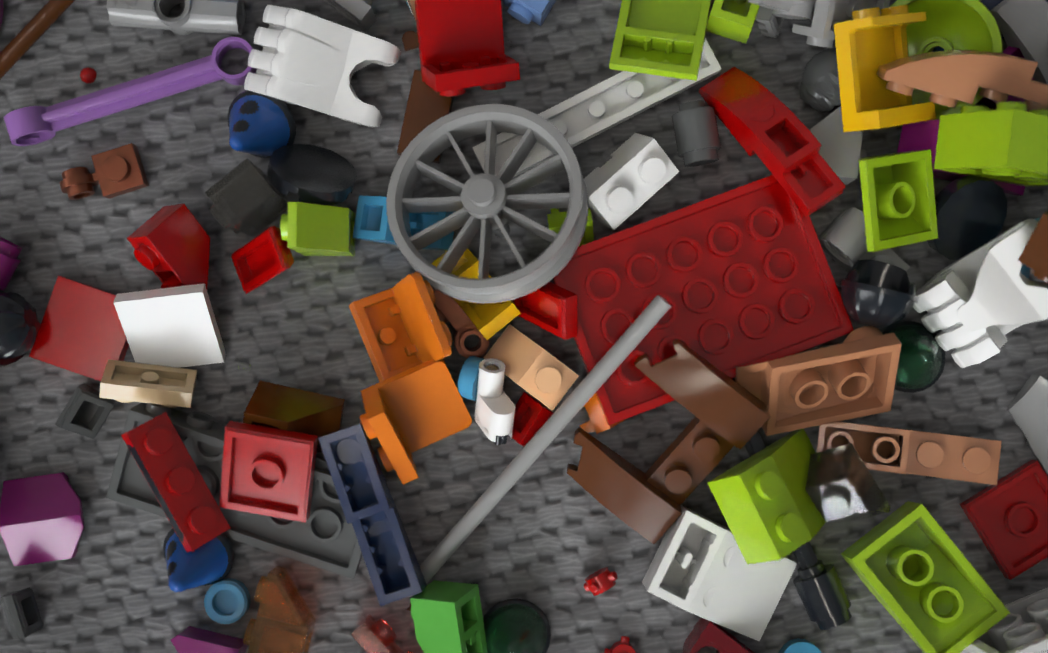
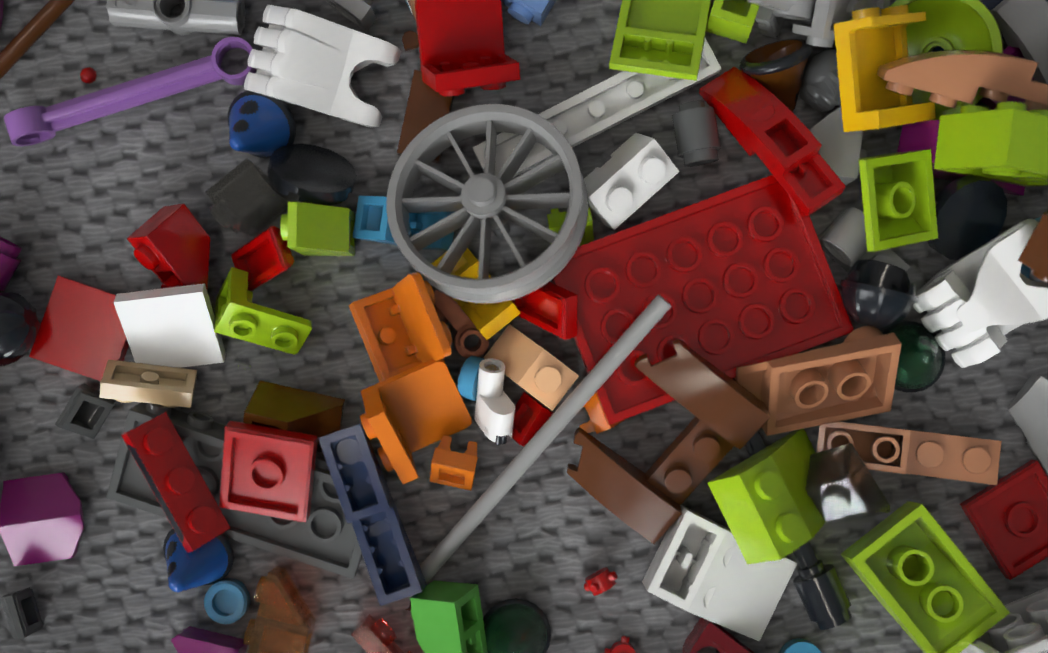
(116, 172): copper plate -> none
(255, 323): none -> lime bracket
(453, 467): none -> orange tile
(779, 68): none -> reddish brown hat

